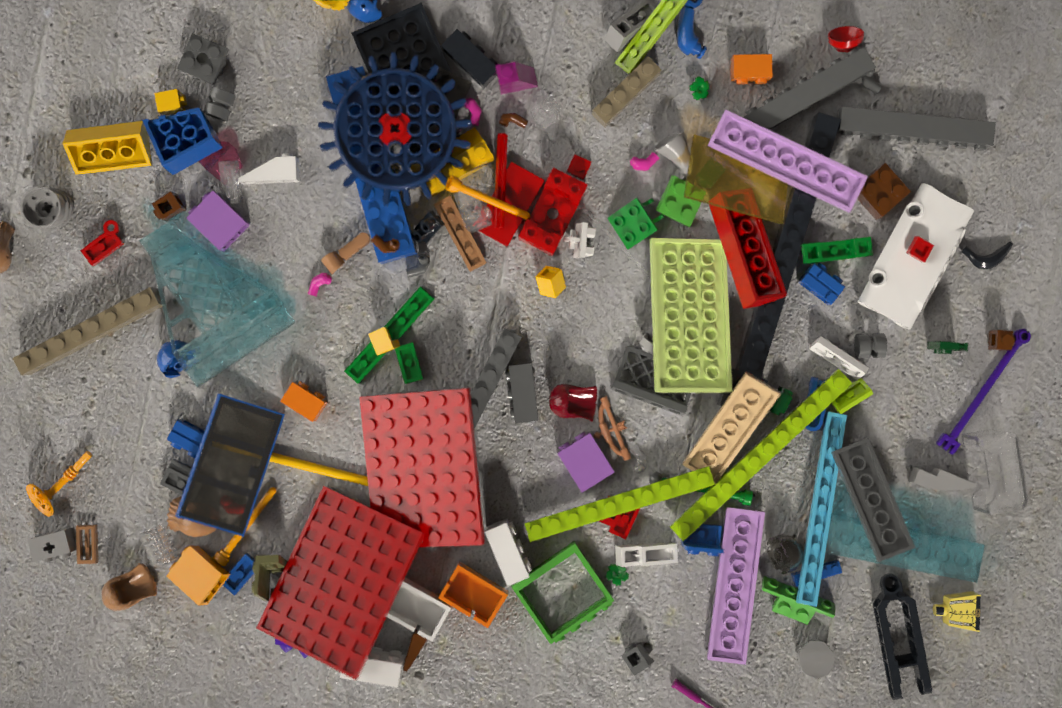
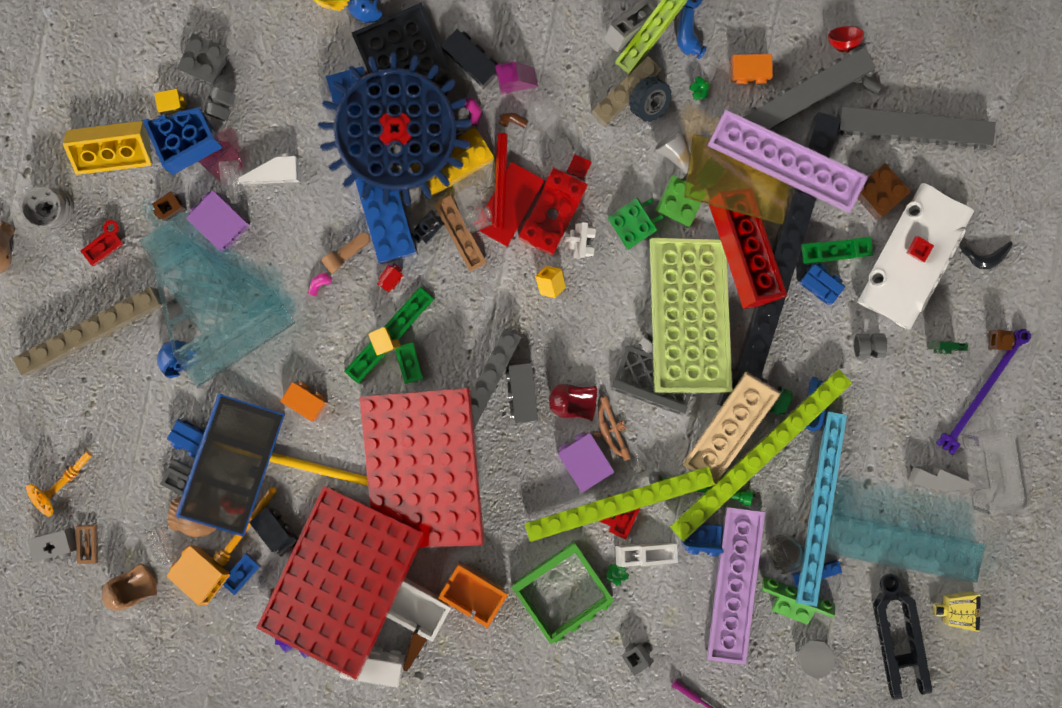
(262, 569): olive bracket -> none
(273, 531): none -> black hinge
(386, 246): reddish brown arm -> none
(390, 277): none -> red brick
(421, 266): dark grey arm -> none
(455, 185): light orange piece -> none
(508, 551): white brick -> none
(644, 164): dark pink arm -> none
(650, 98): none -> black wheel
(839, 358): white plate -> none
(852, 396): lime plate -> none
(873, 500): dark grey plate -> none

